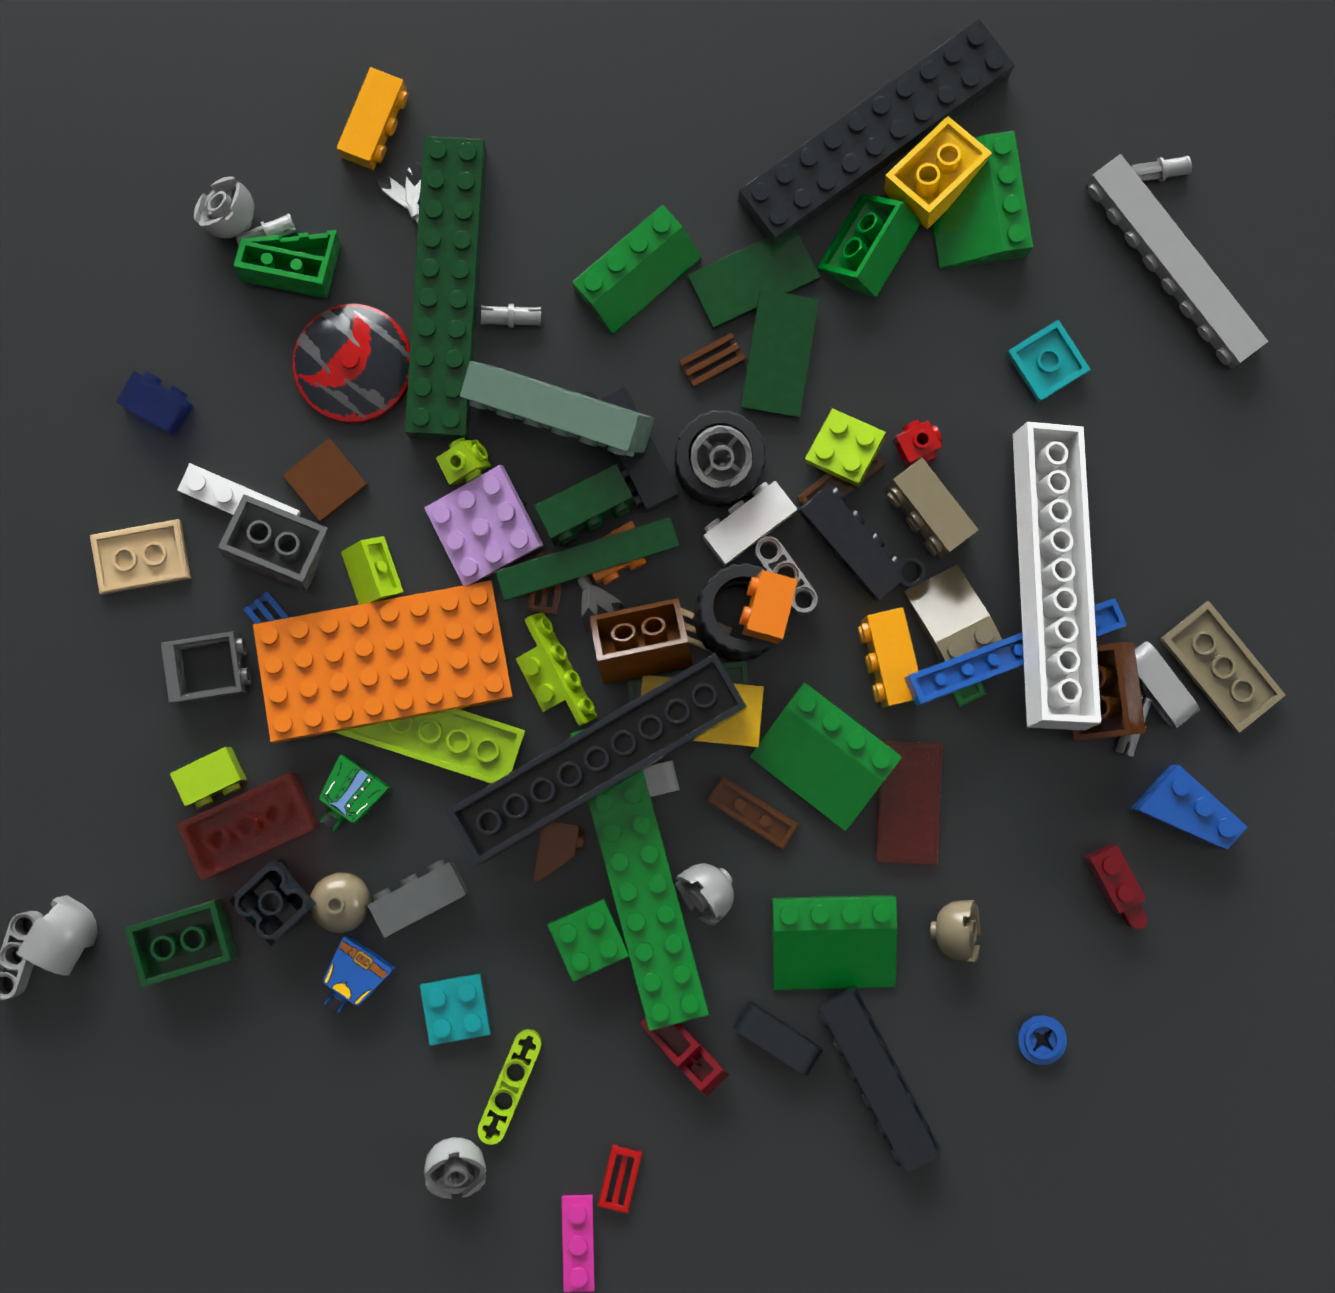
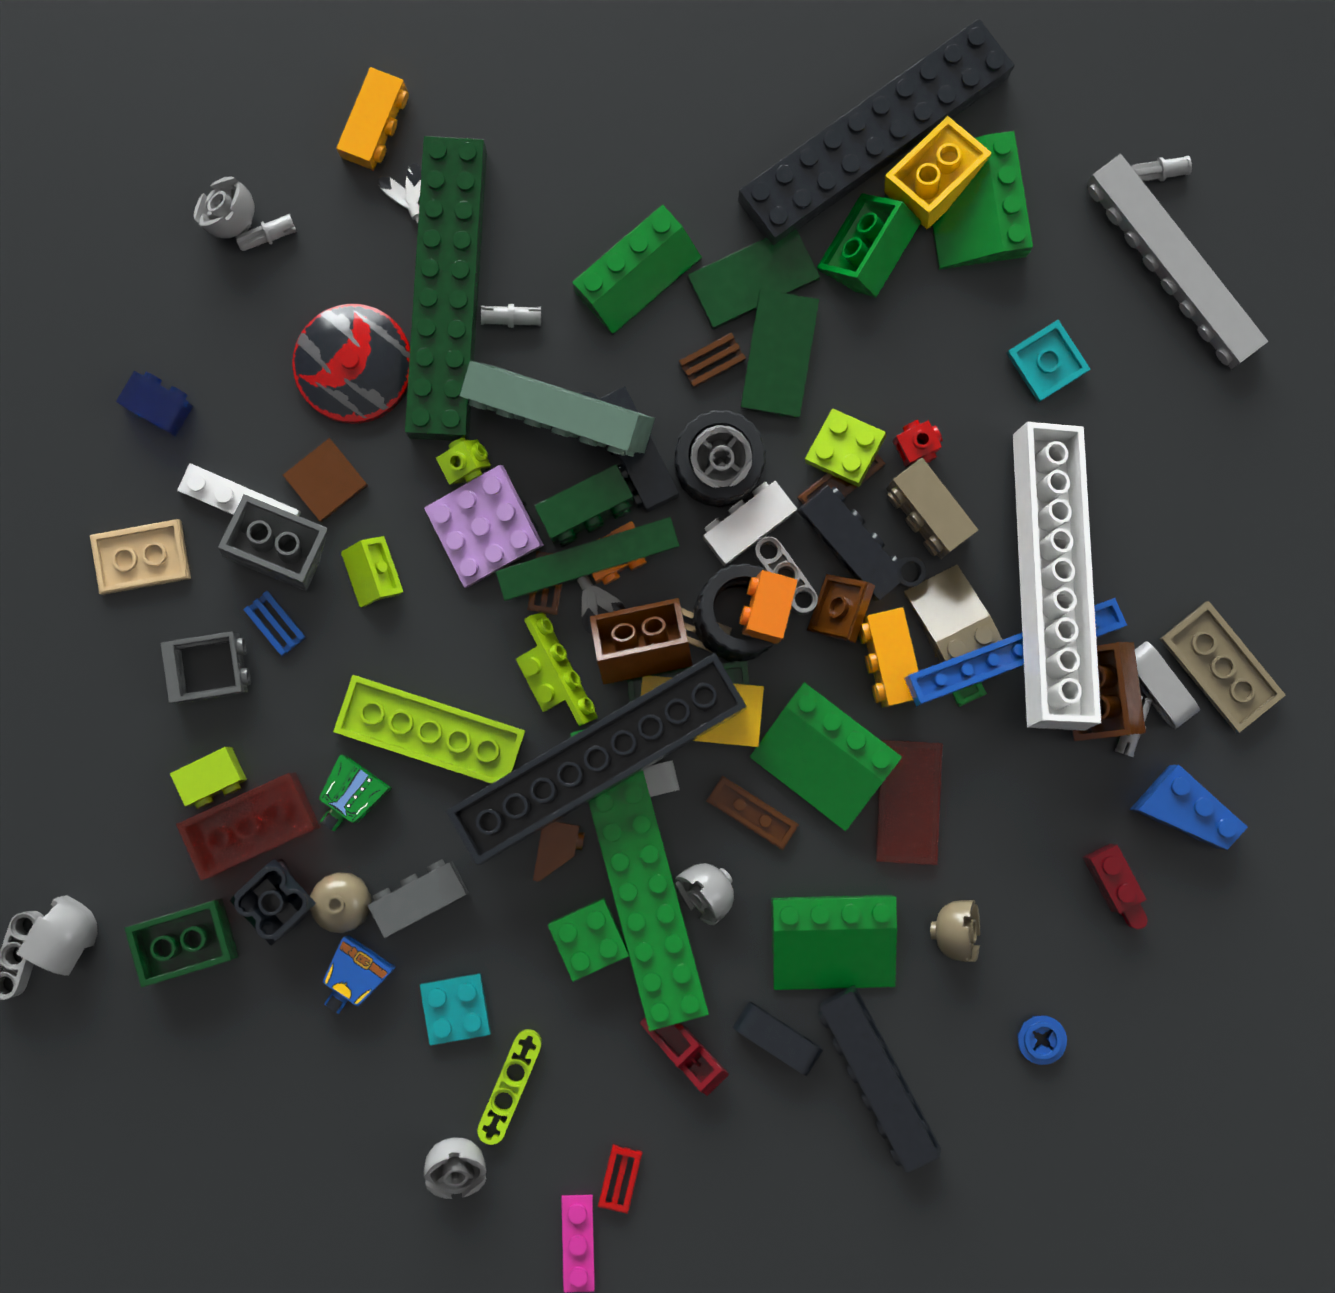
(291, 264): green wedge -> none
(382, 661): orange plate -> none
(841, 608): none -> reddish brown tile

